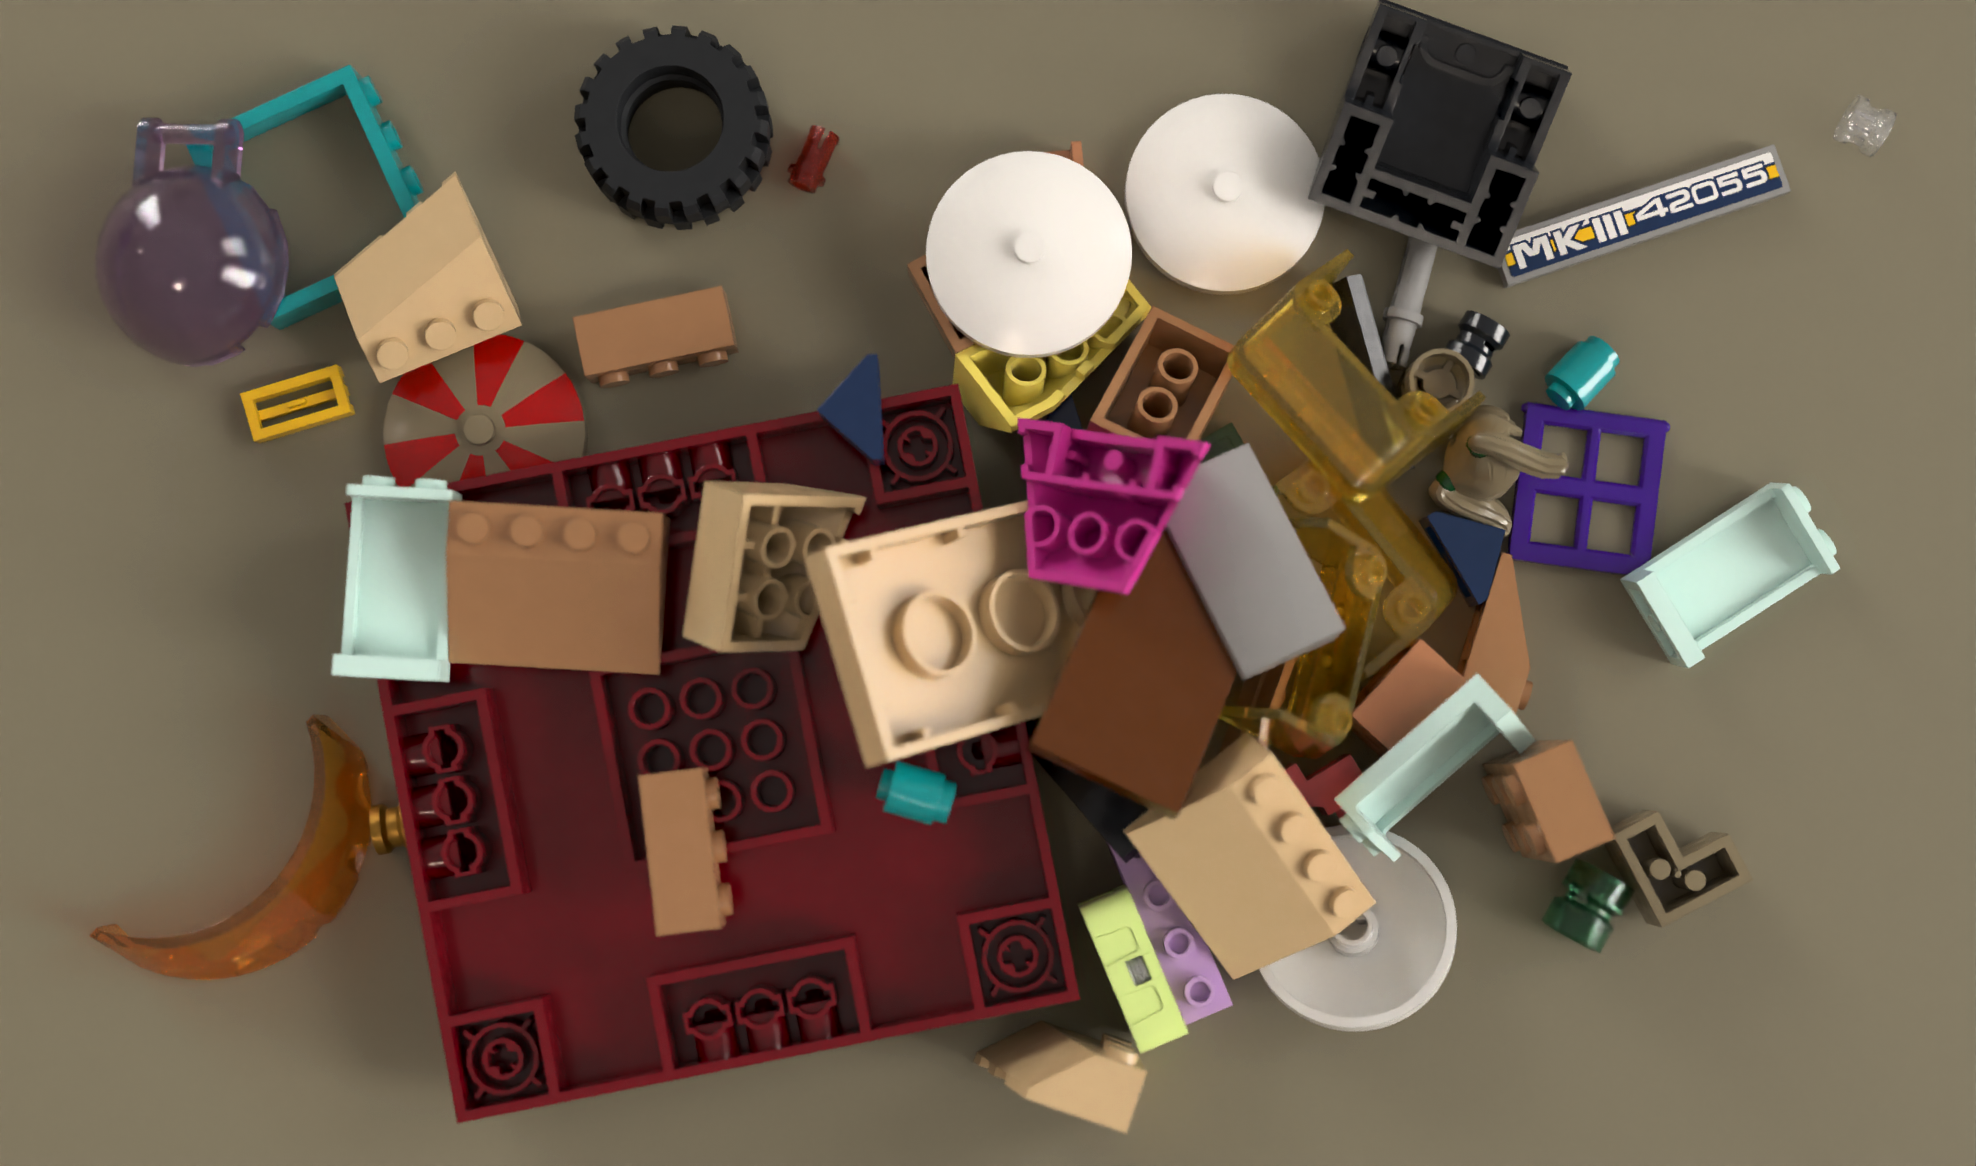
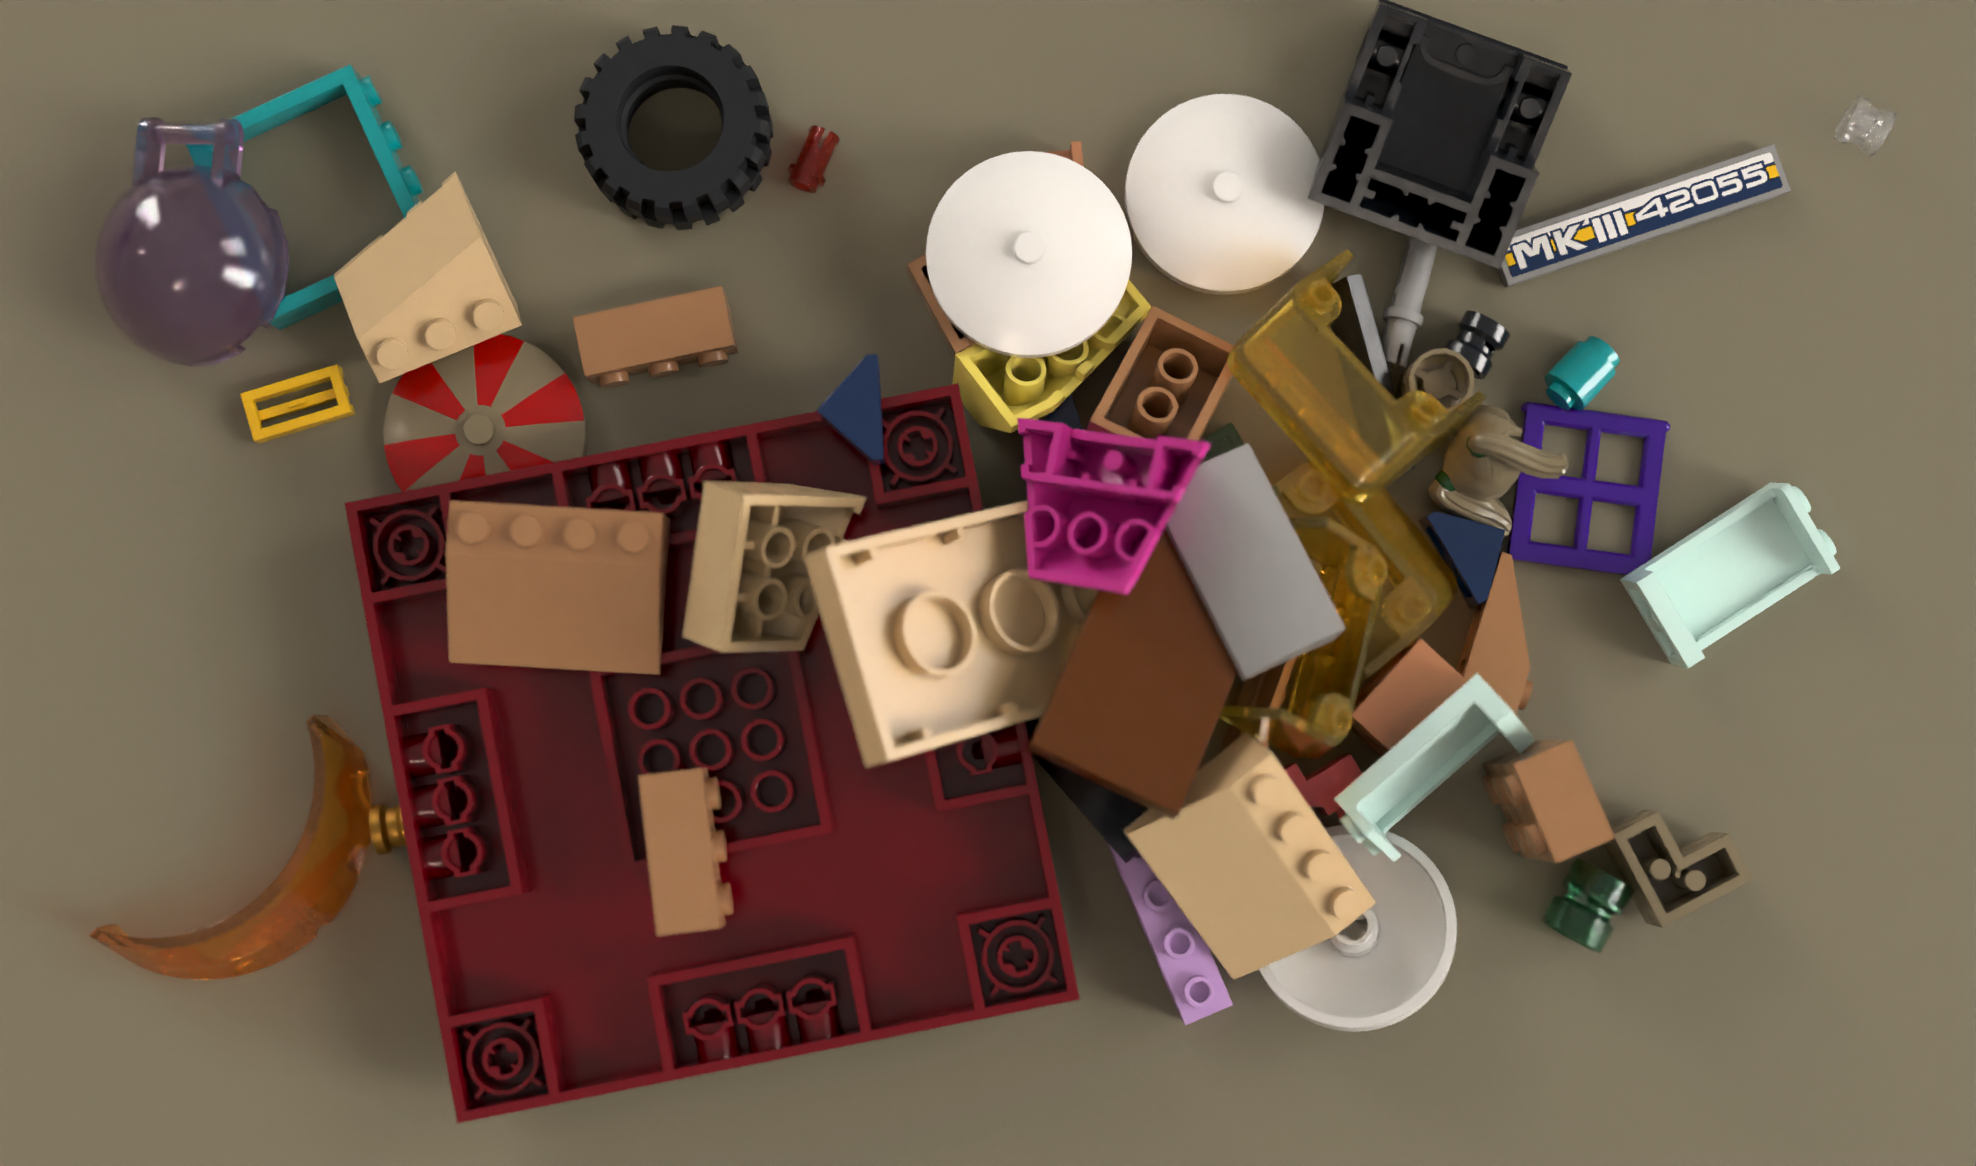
(396, 582): light aqua panel -> none
(916, 793): teal brick -> none
(1070, 1072): tan wedge -> none
(1132, 968): yellowish green axle -> none

